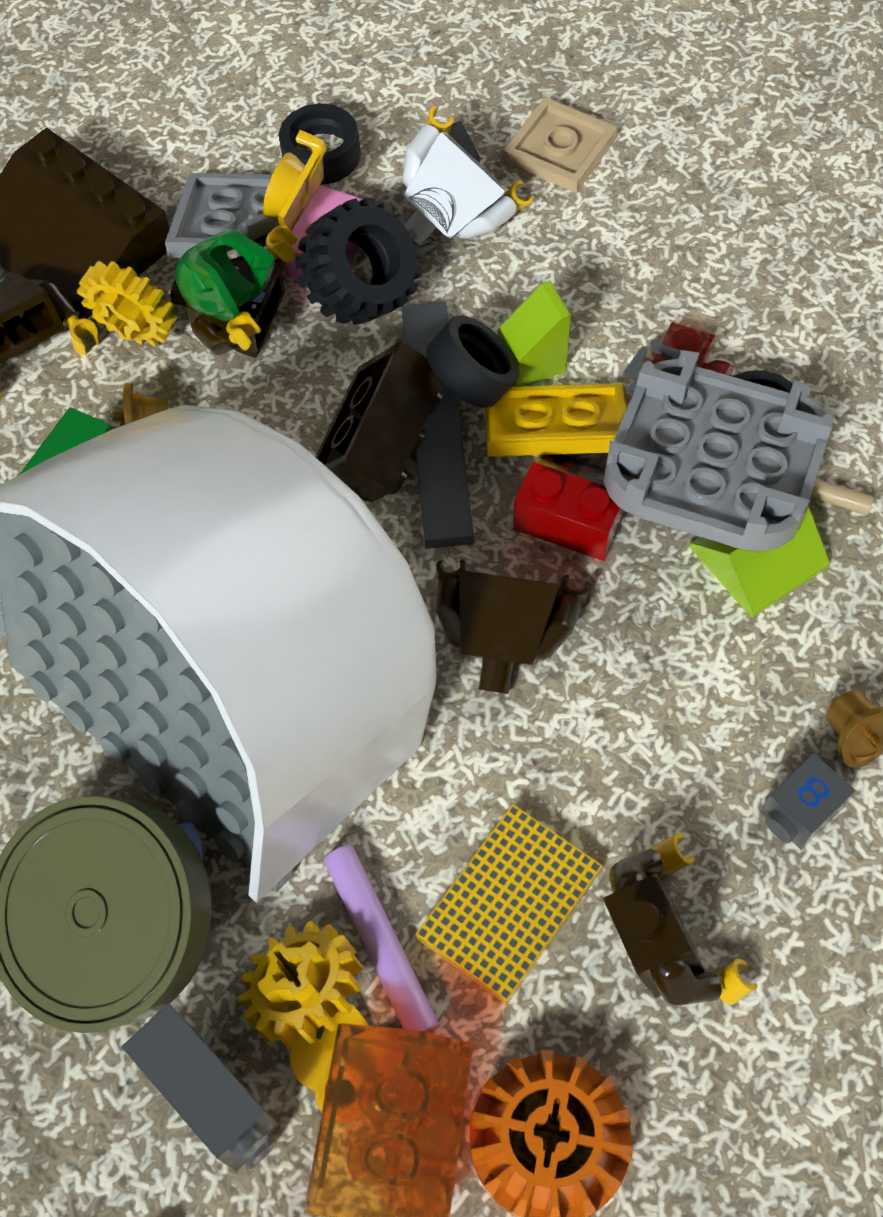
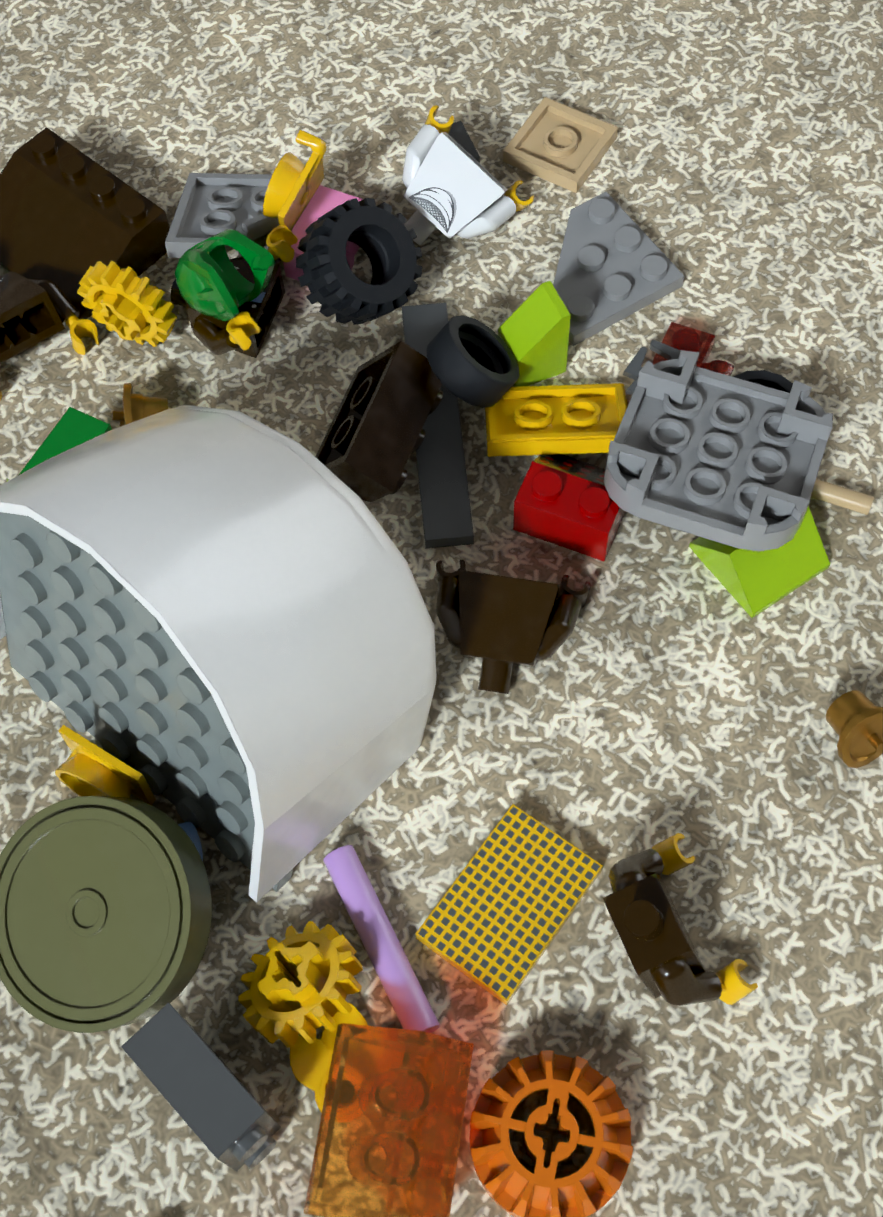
(97, 772): none -> yellow hat
(329, 120): black tyre -> none
(609, 268): none -> light grey plate
(806, 802): dark grey brick -> none

